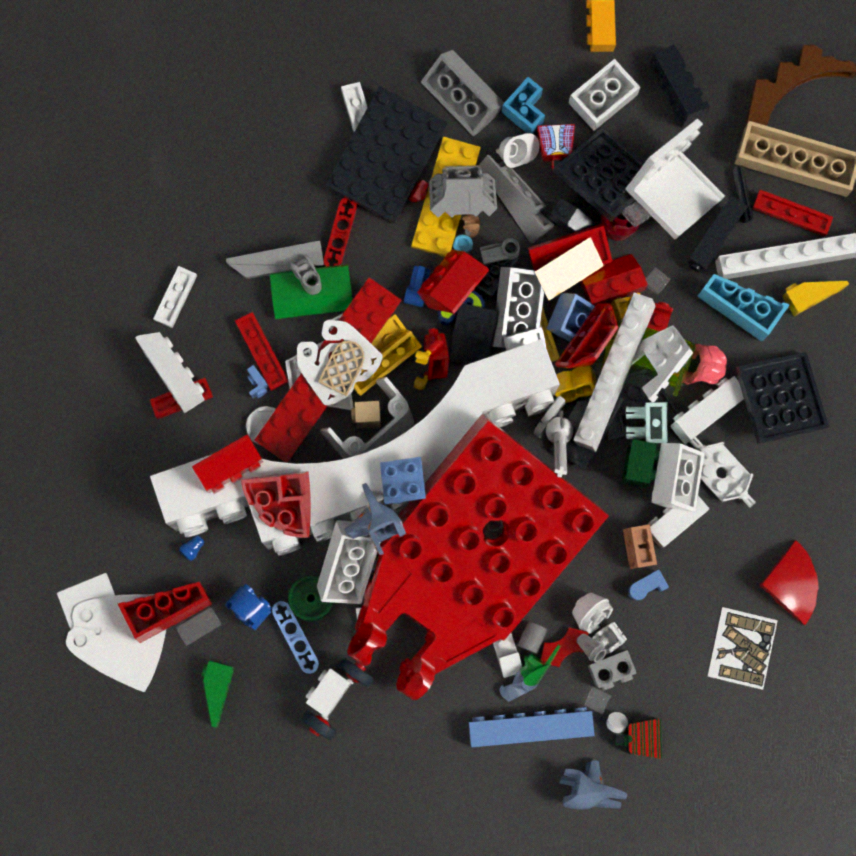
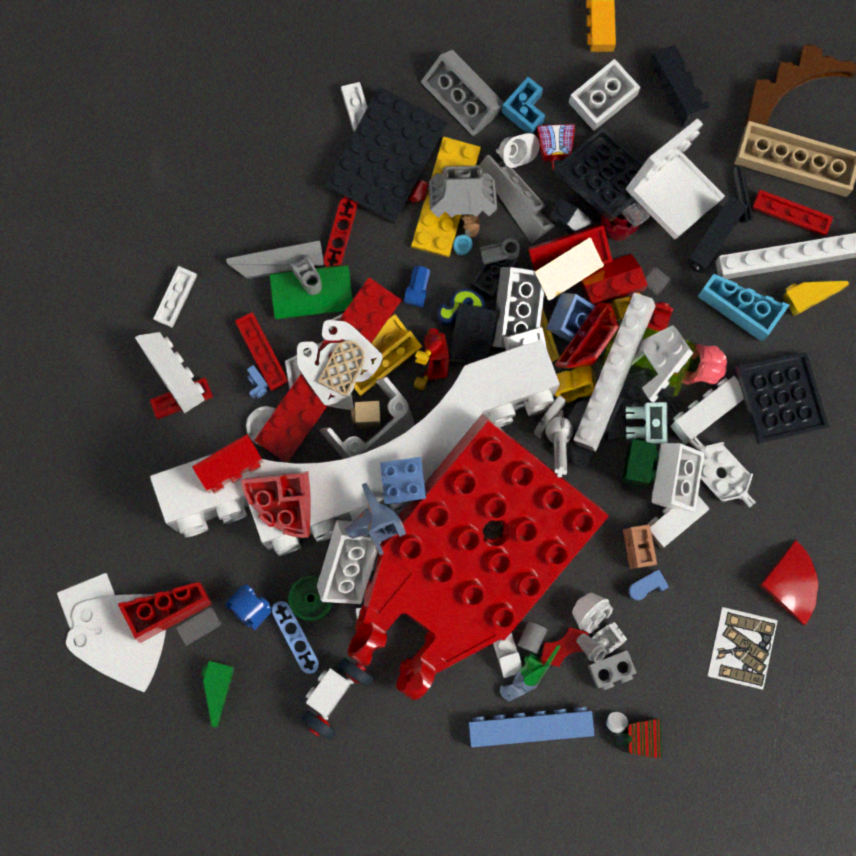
(191, 548): blue piece -> none
(452, 281): red slope -> none
(589, 789): sand blue piece -> none
(597, 700): clear tile -> none

